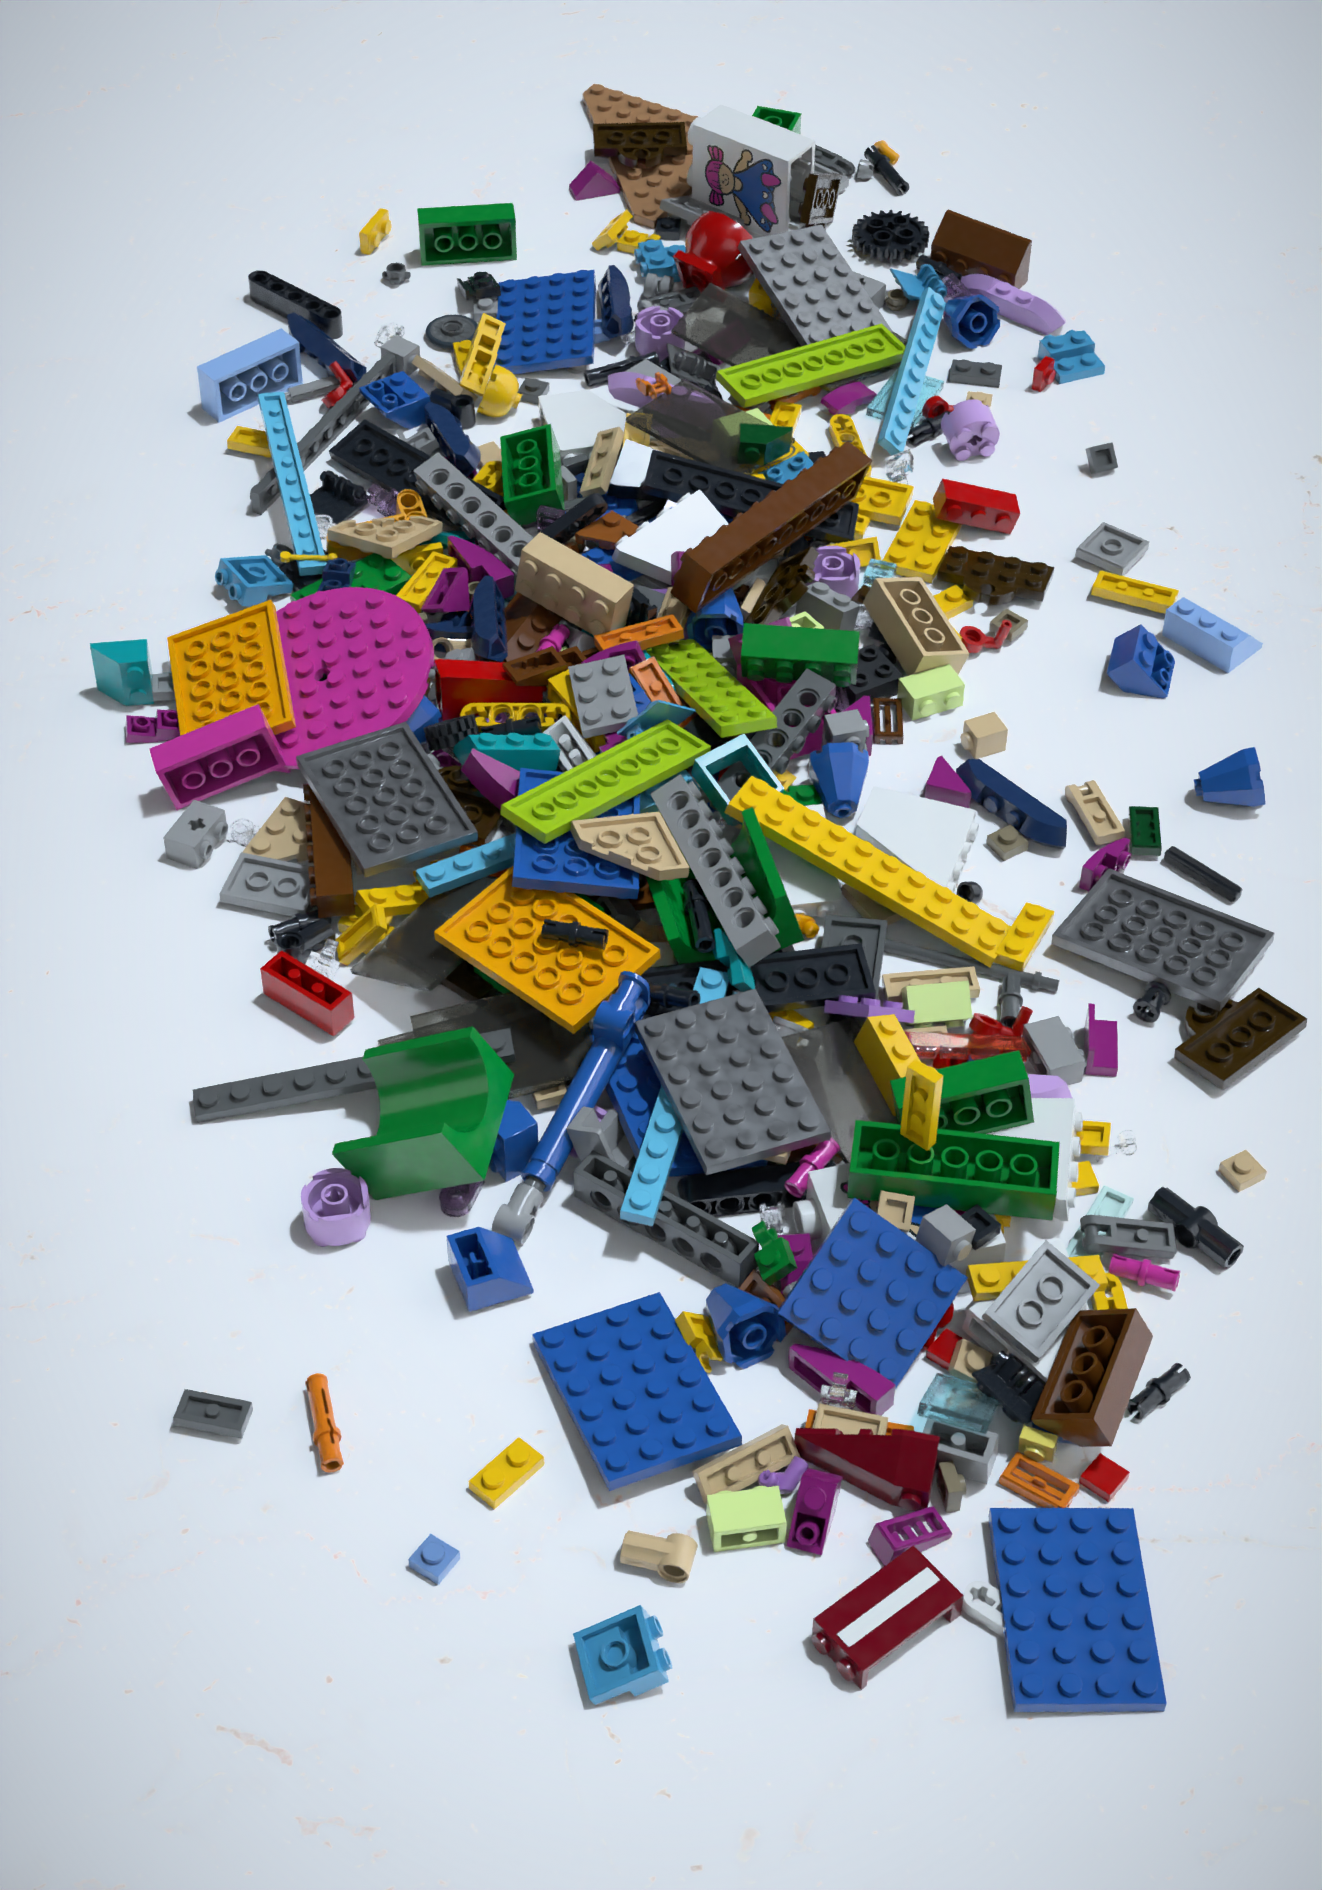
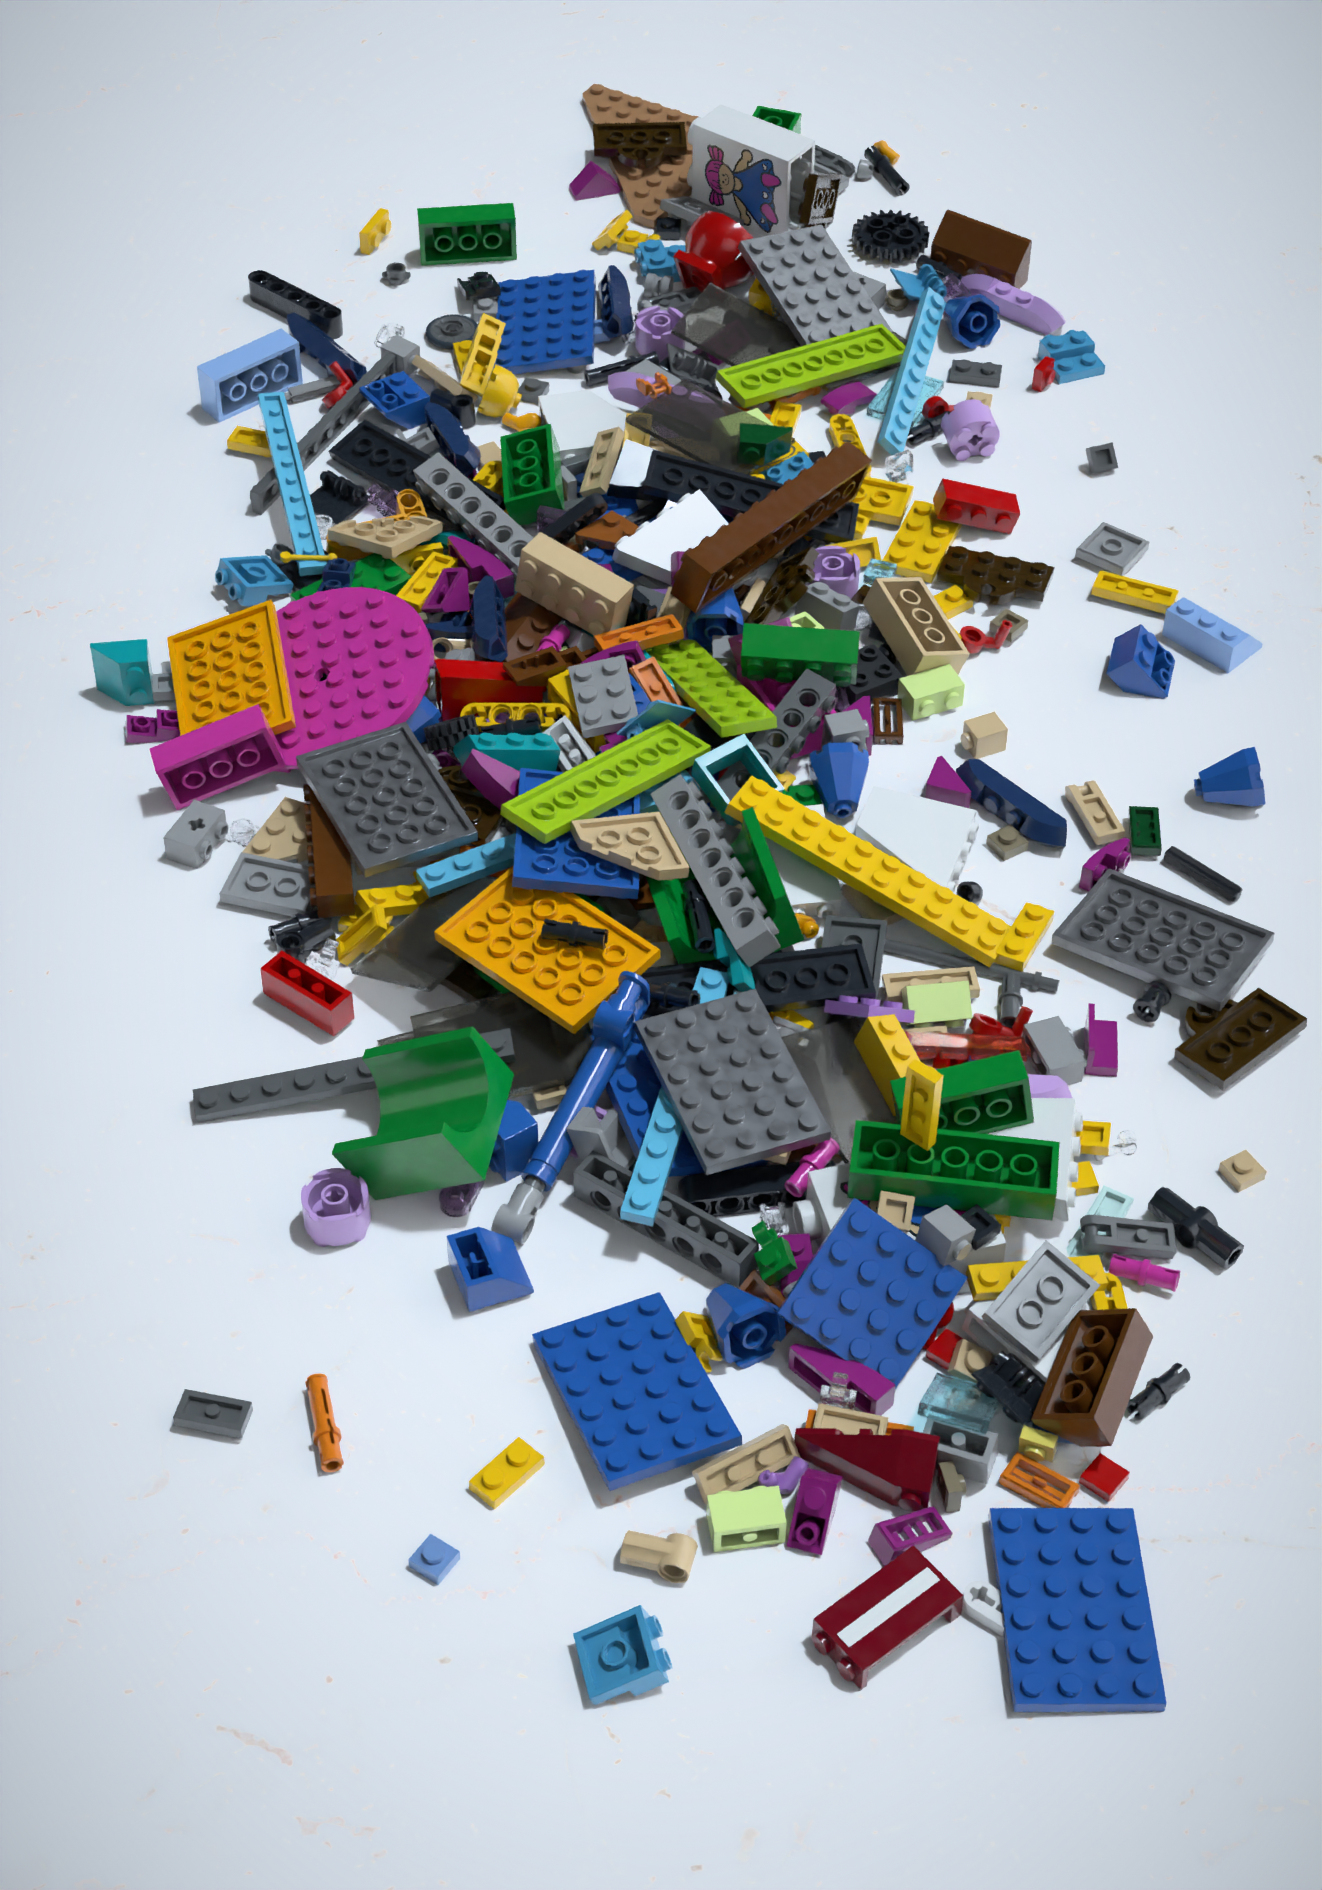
(522, 422): none -> light orange arm

